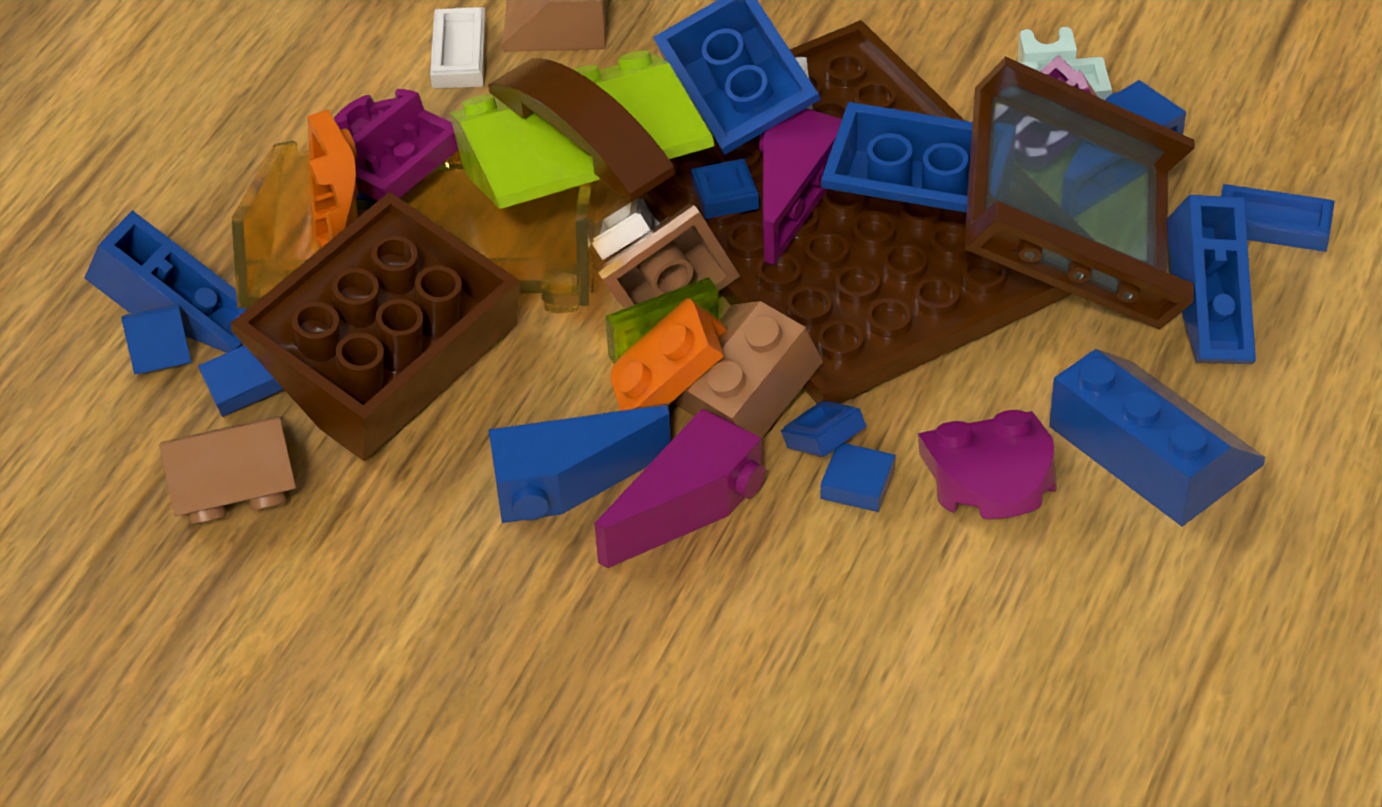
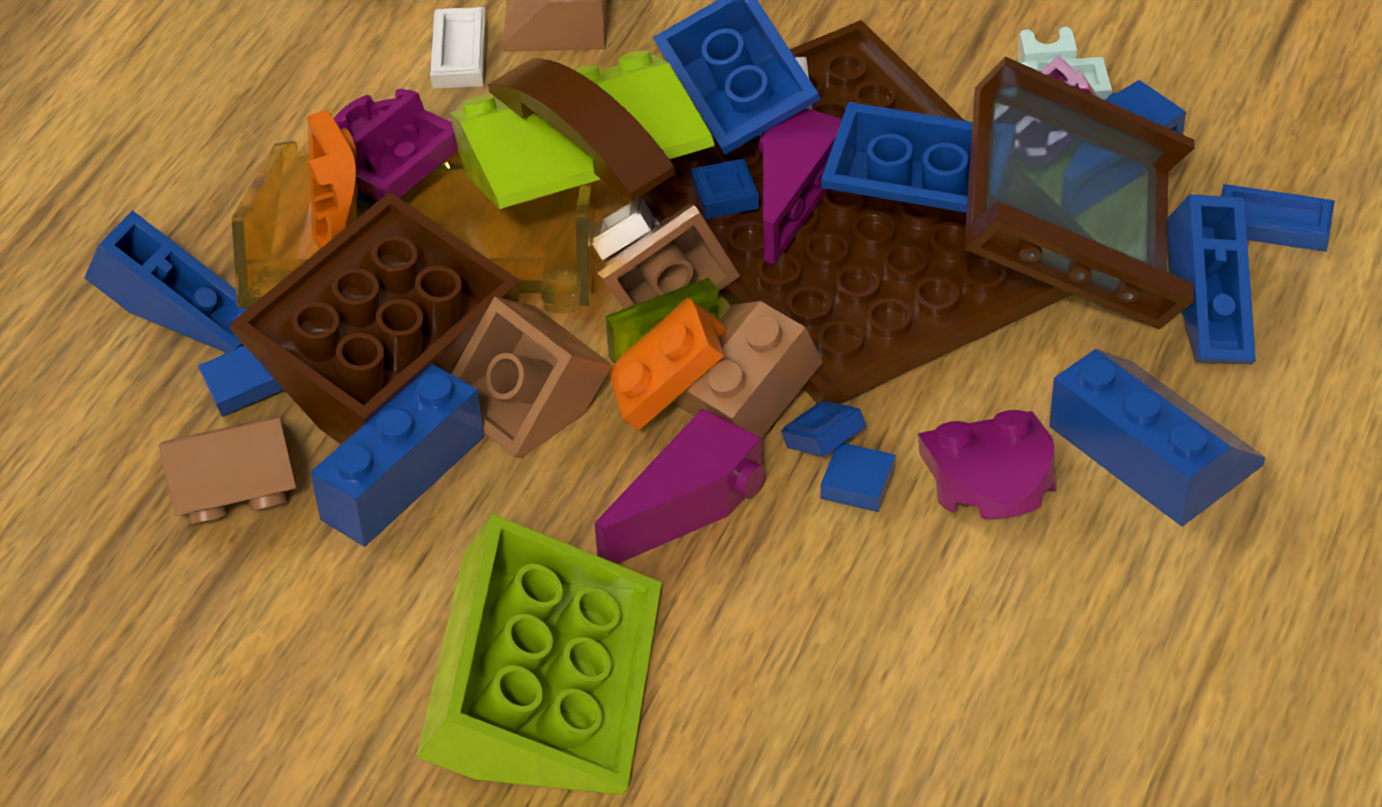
(156, 339): blue tile -> none
(397, 455): none -> blue brick
(528, 375): none -> medium nougat slope
(541, 665): none -> lime slope
(567, 461): blue slope -> none

